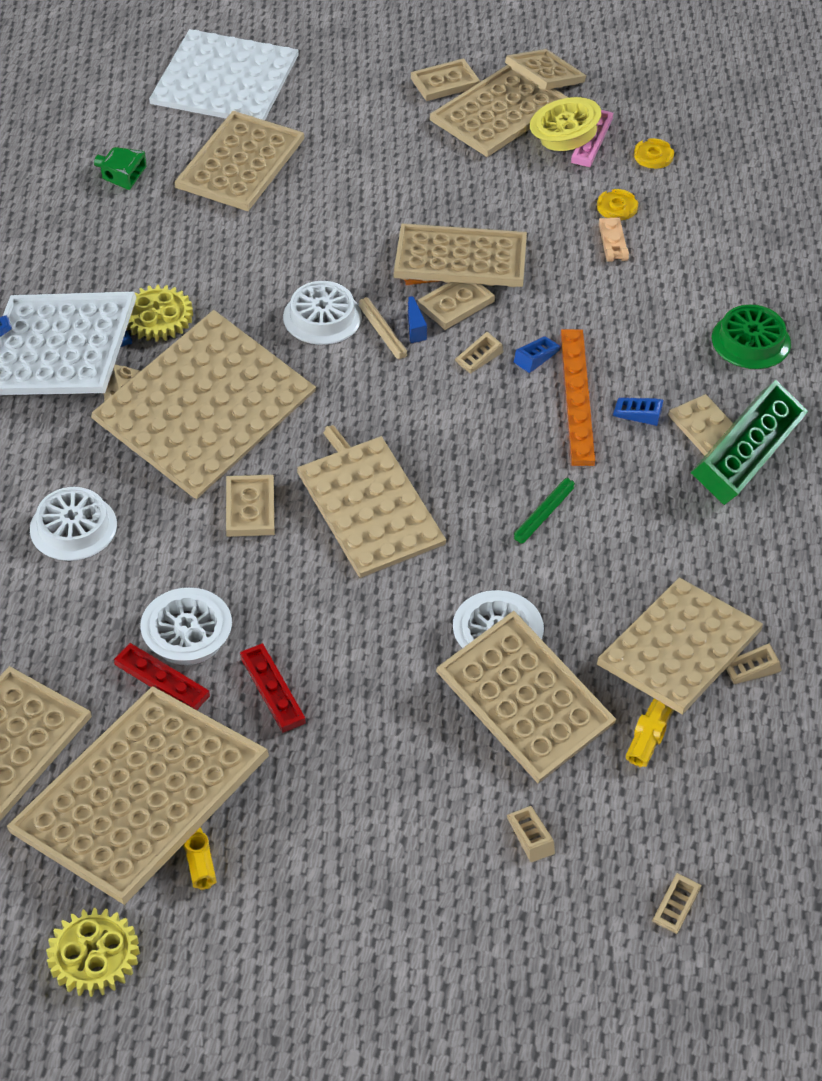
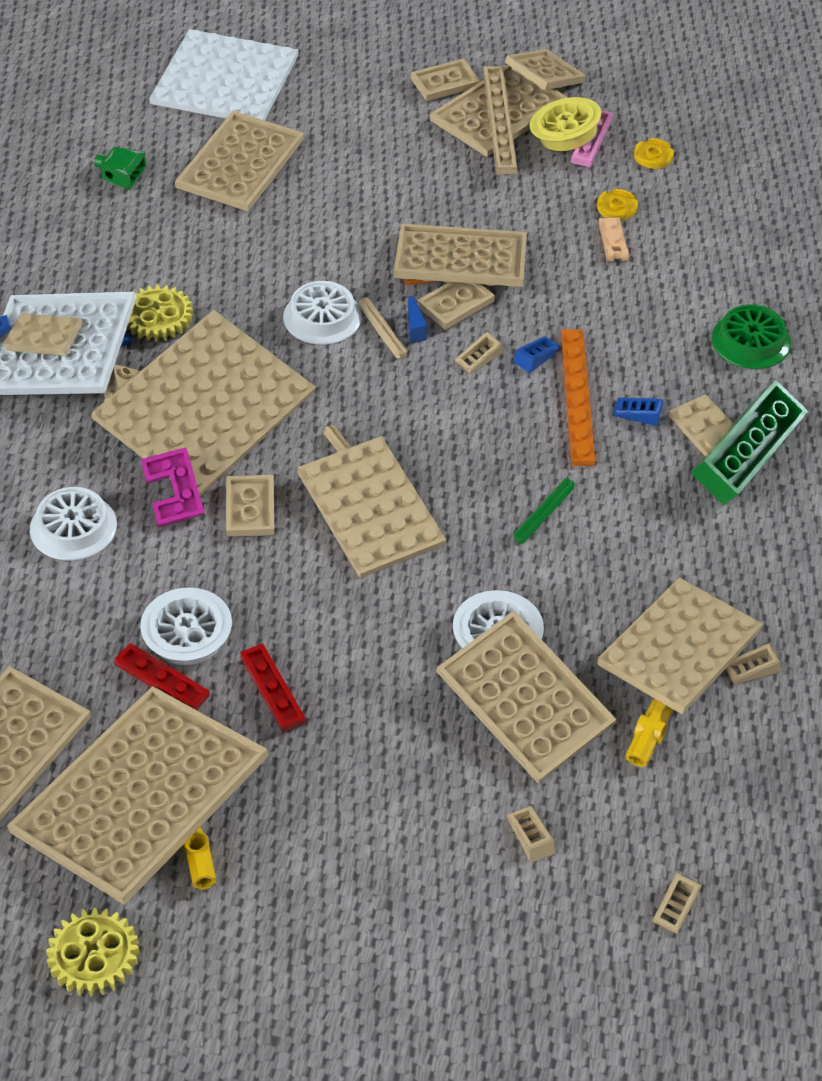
(43, 334): none -> tan plate
(187, 499): none -> dark pink plate
(499, 120): none -> tan tile

